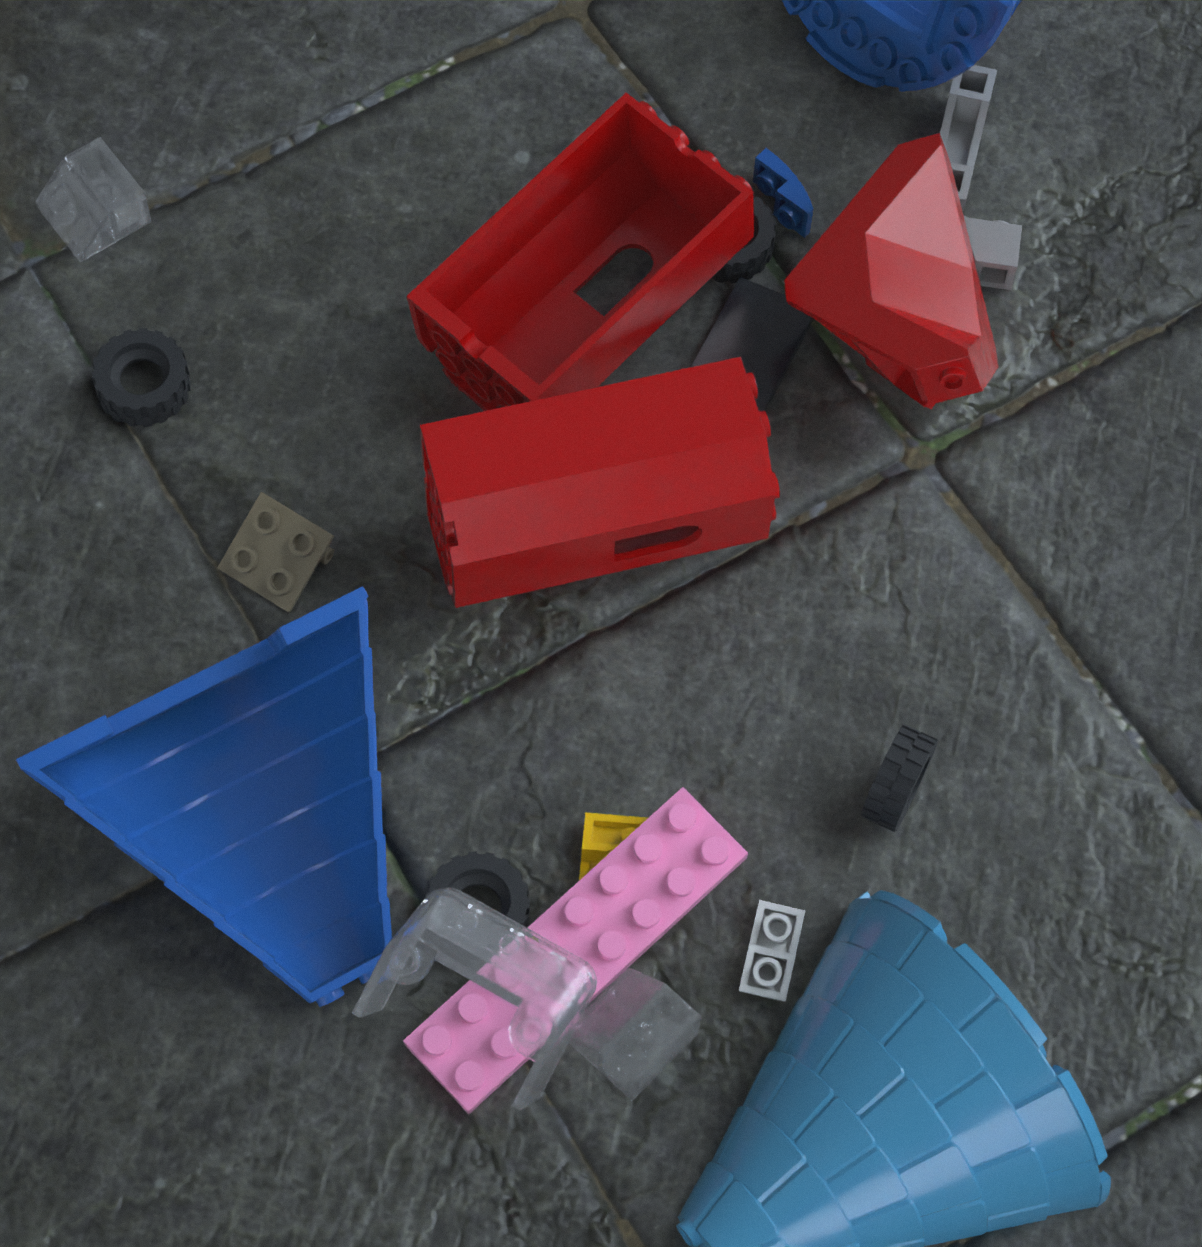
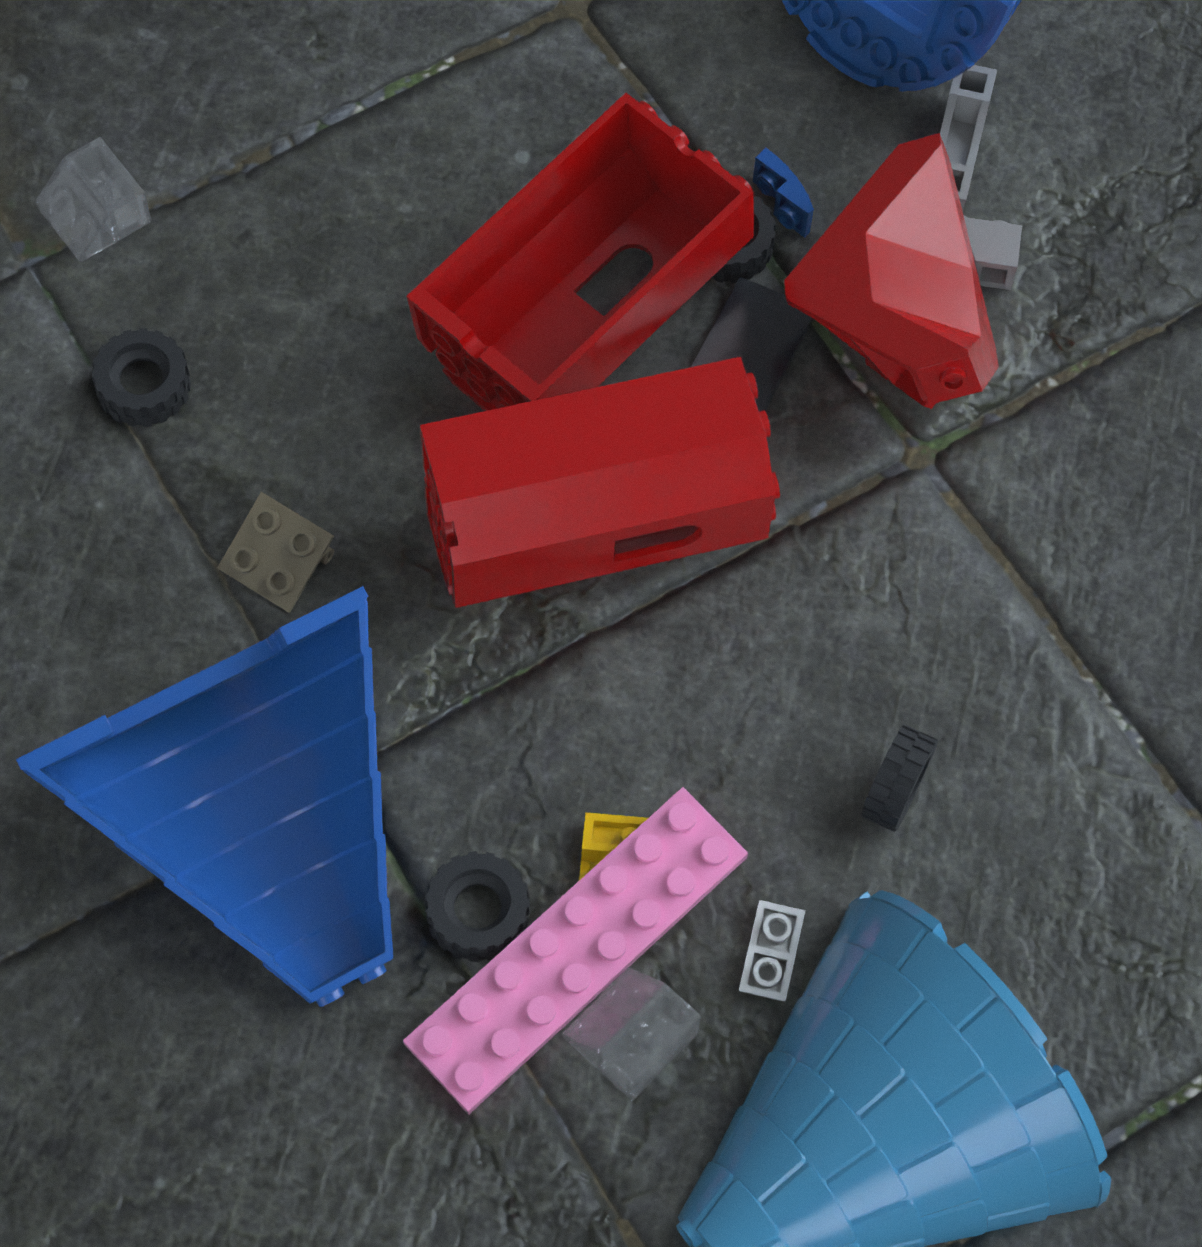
(501, 956): clear windscreen -> none

